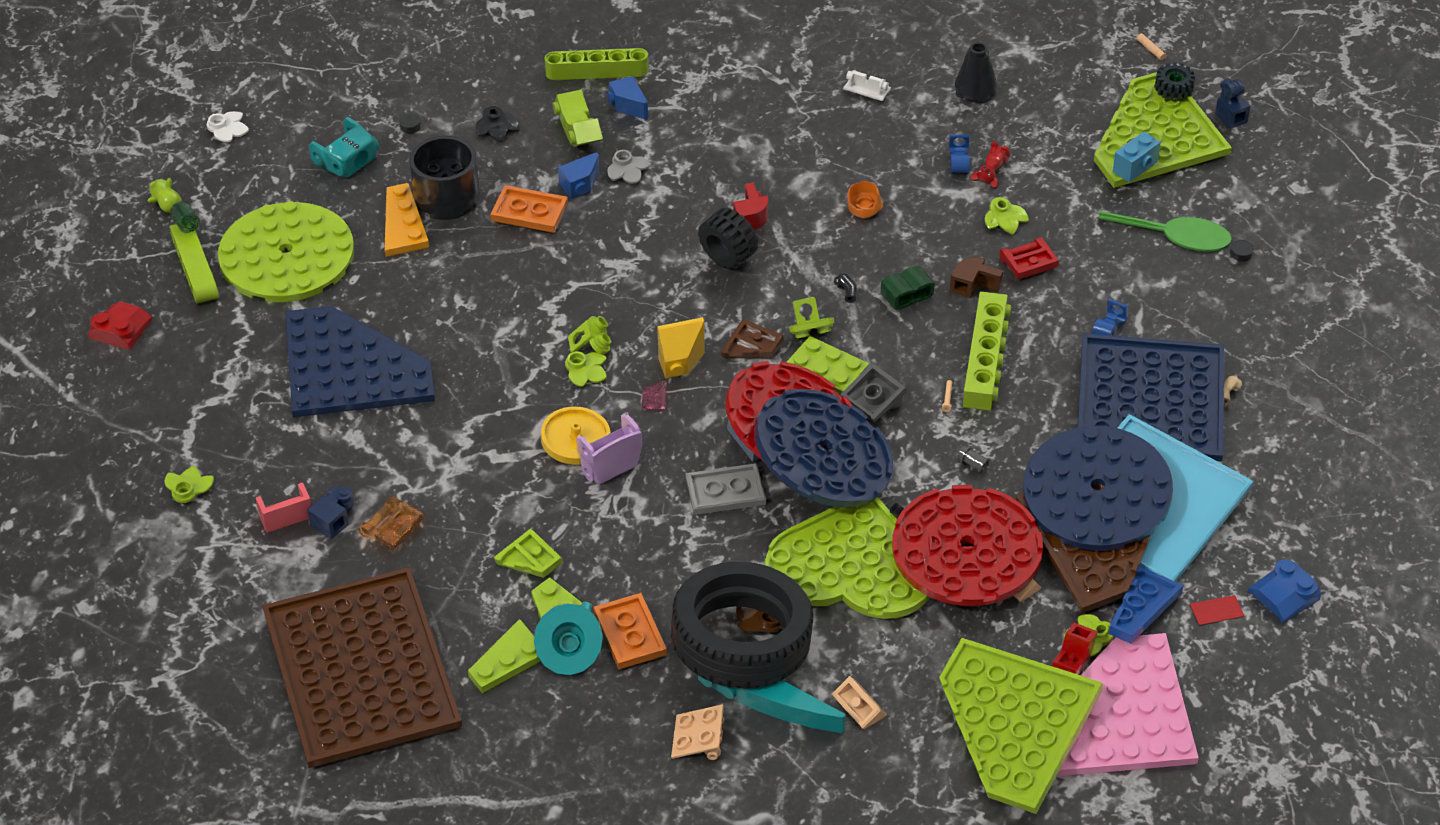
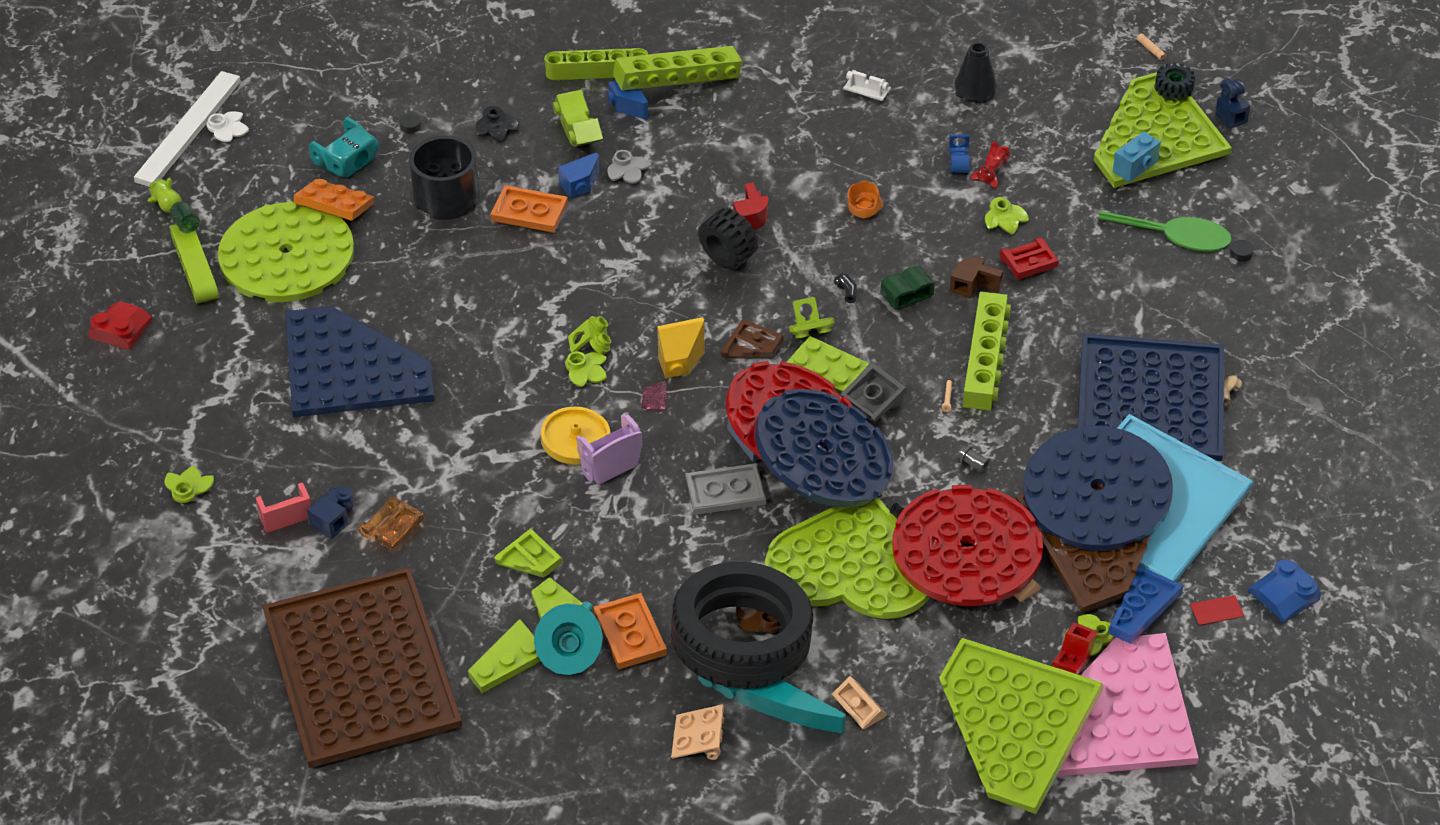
(187, 128): none -> white tile
(334, 199): none -> orange plate
(403, 223): light orange wing -> none
(677, 68): none -> lime brick
(1113, 319): blue leg -> none

